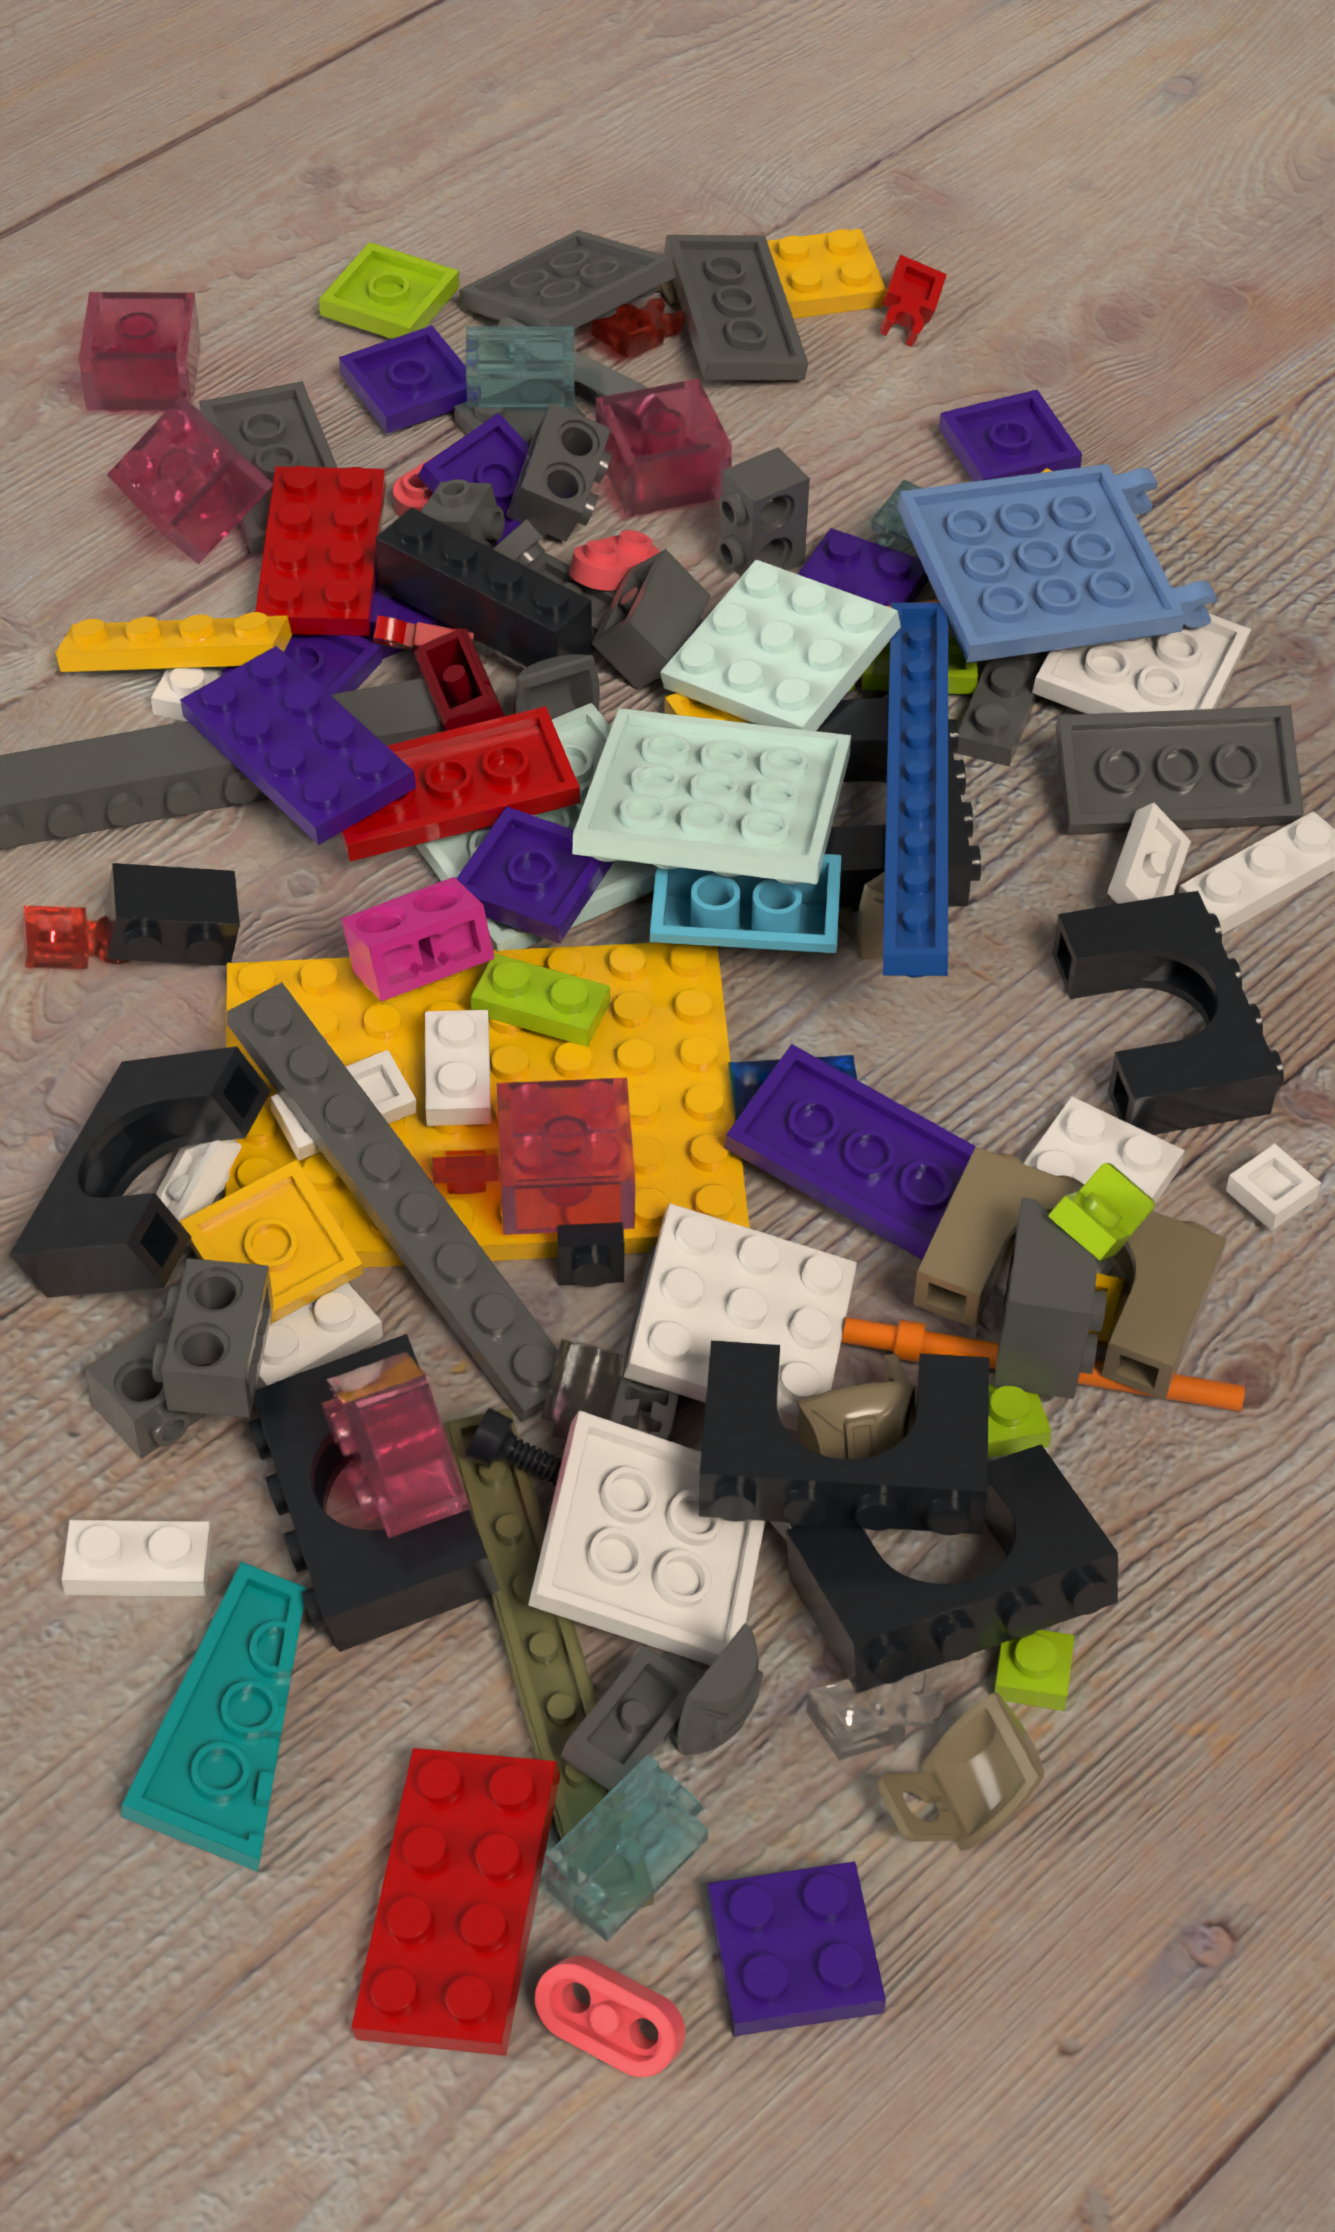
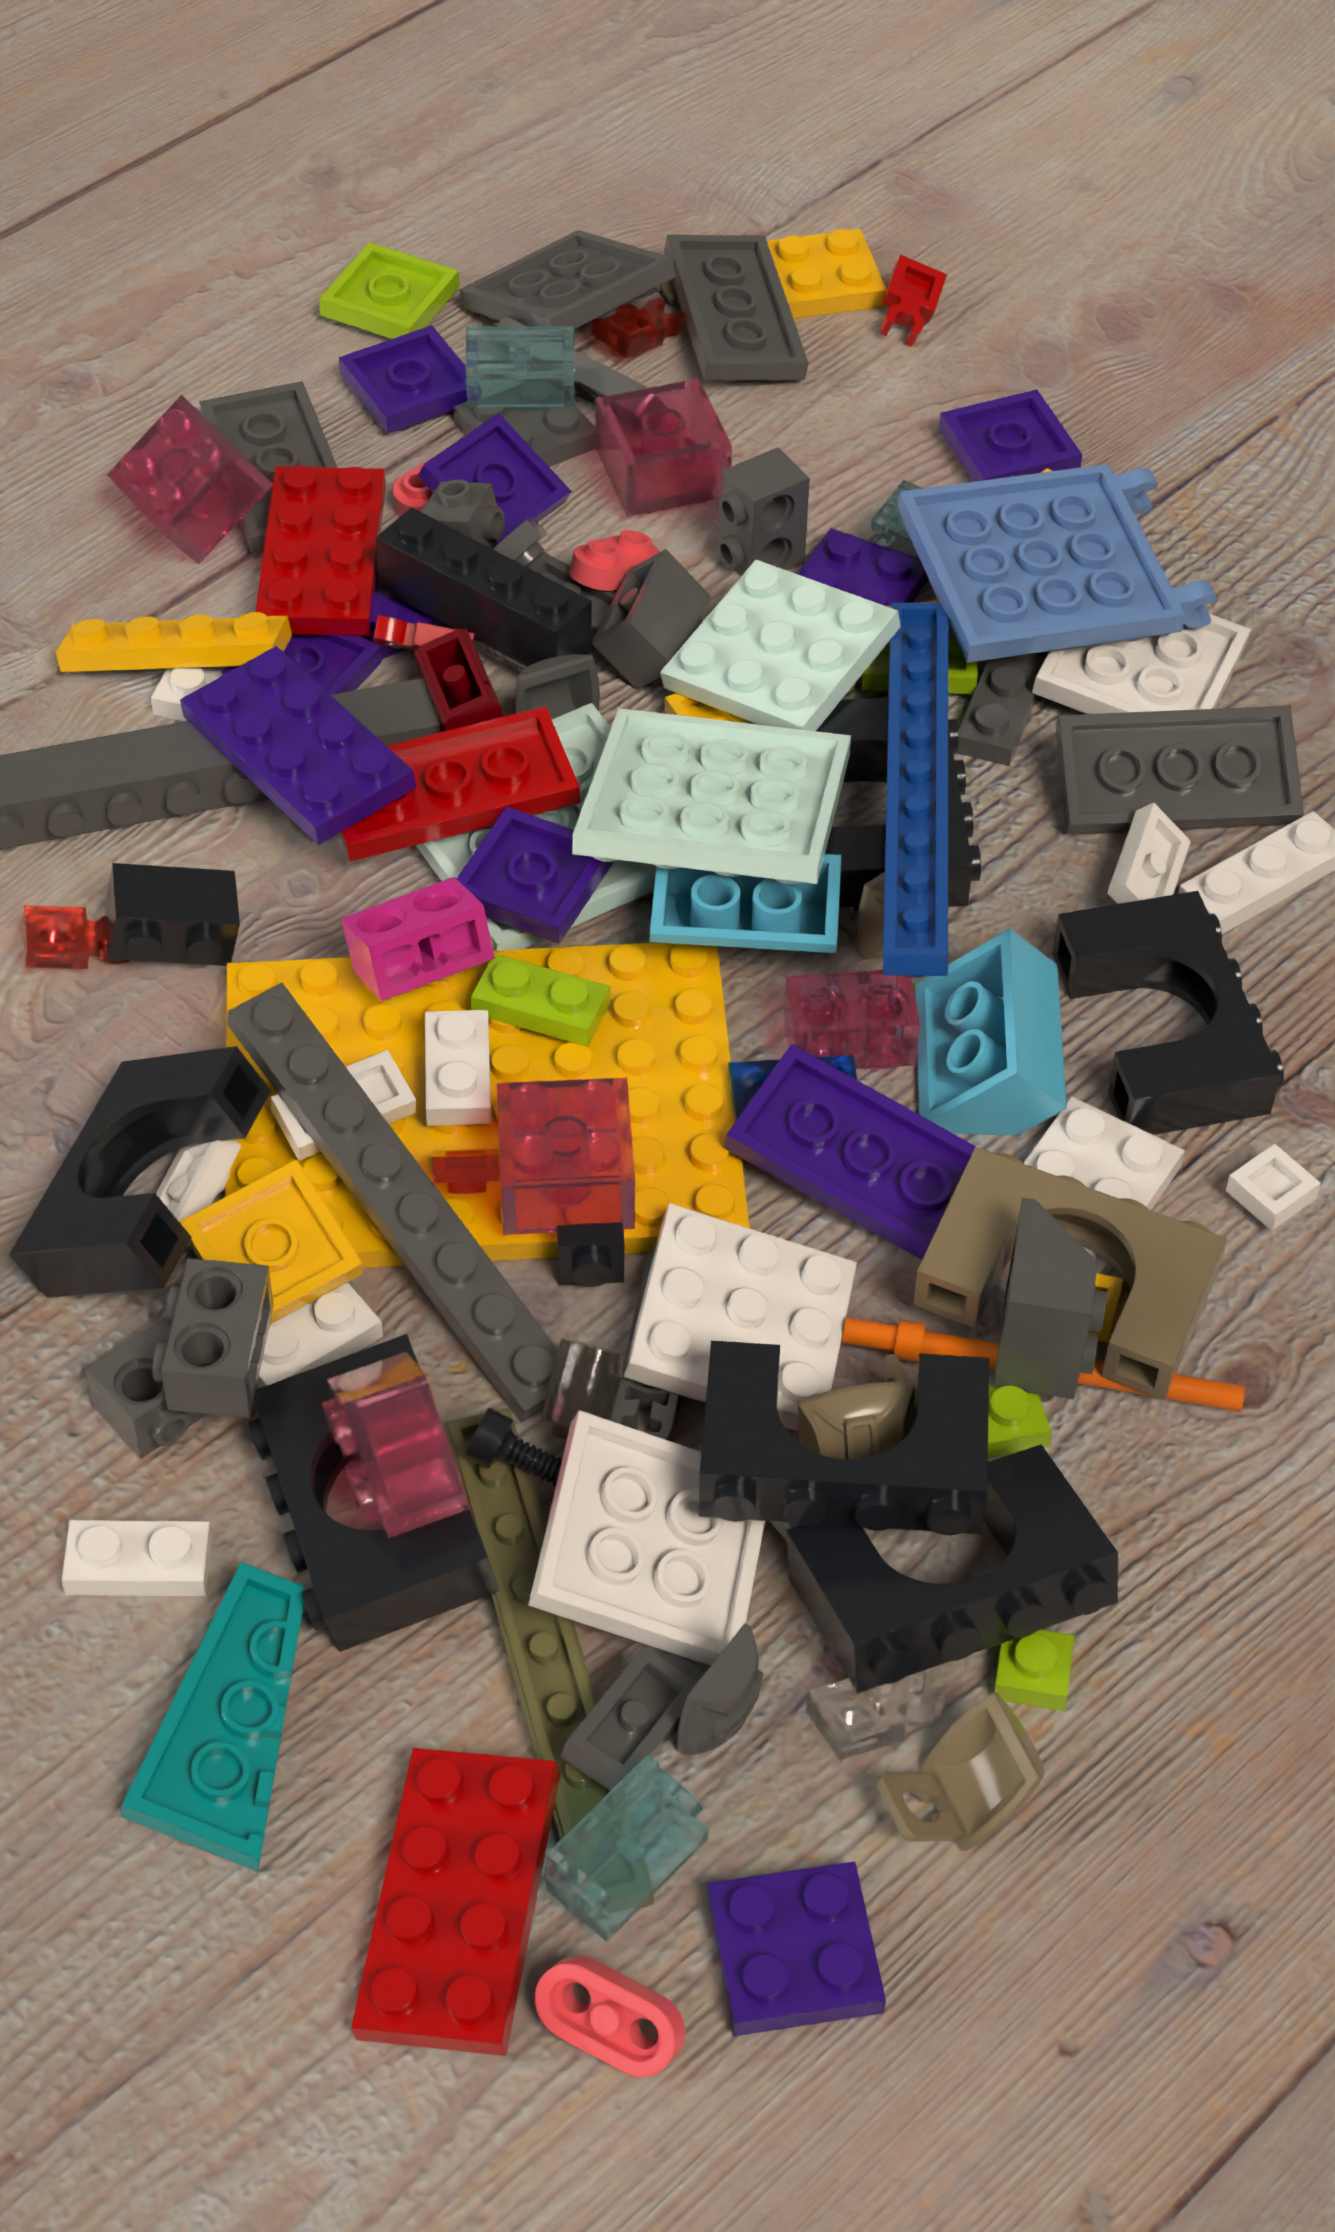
(139, 350): clear pink brick -> none
(560, 472): dark grey brick -> none
(853, 1016): none -> clear pink brick
(991, 1040): none -> medium azure slope
(1103, 1211): lime bracket -> none

